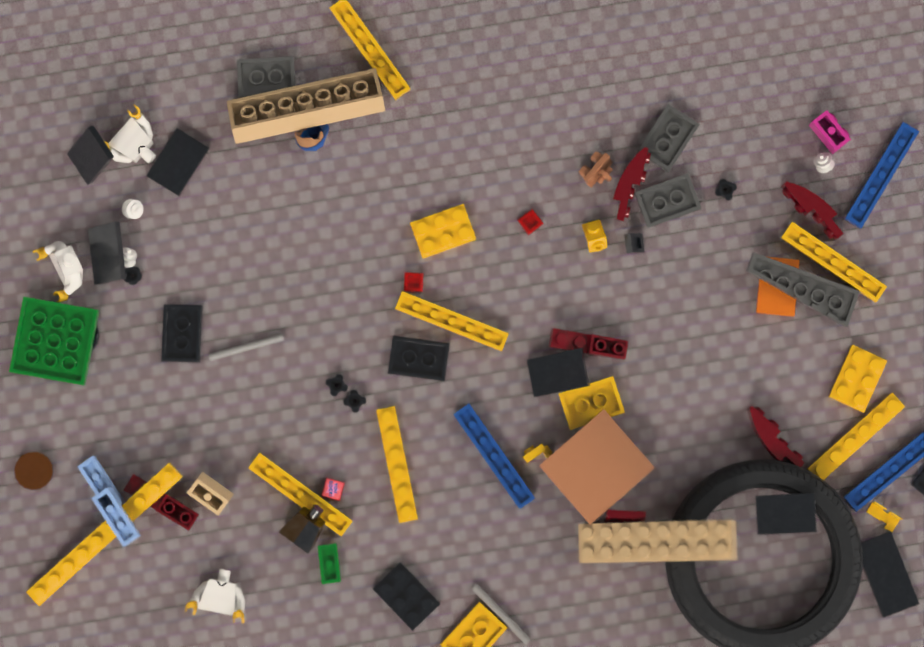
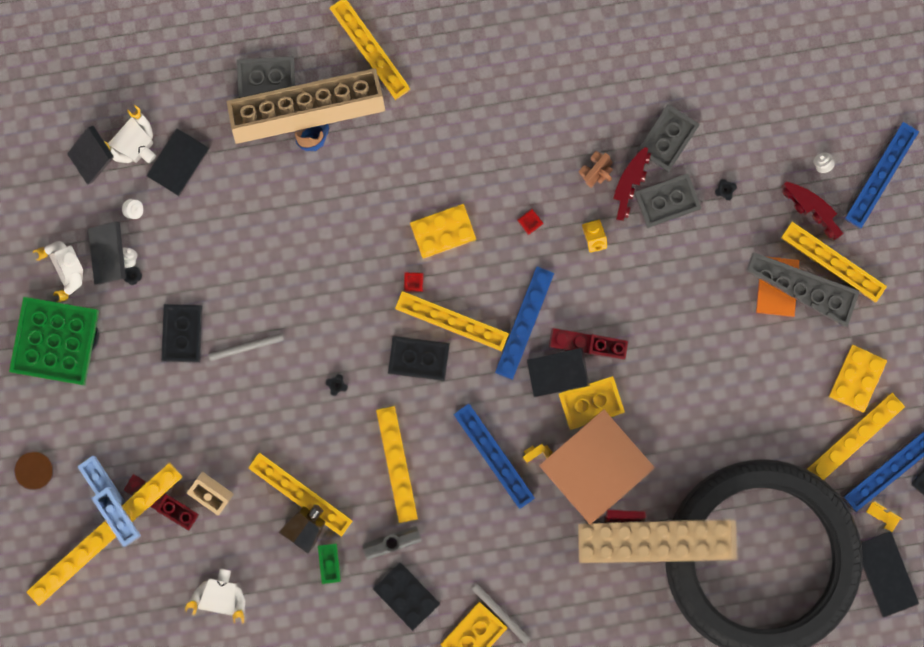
(333, 489): tile -> none
(349, 401): black plate -> none
(379, 546): none -> dark grey piece
(524, 323): none -> blue plate
(634, 243): black plate -> none
(767, 433): dark red slope -> none
(785, 513): black tile -> none
(830, 132): dark pink brick -> none

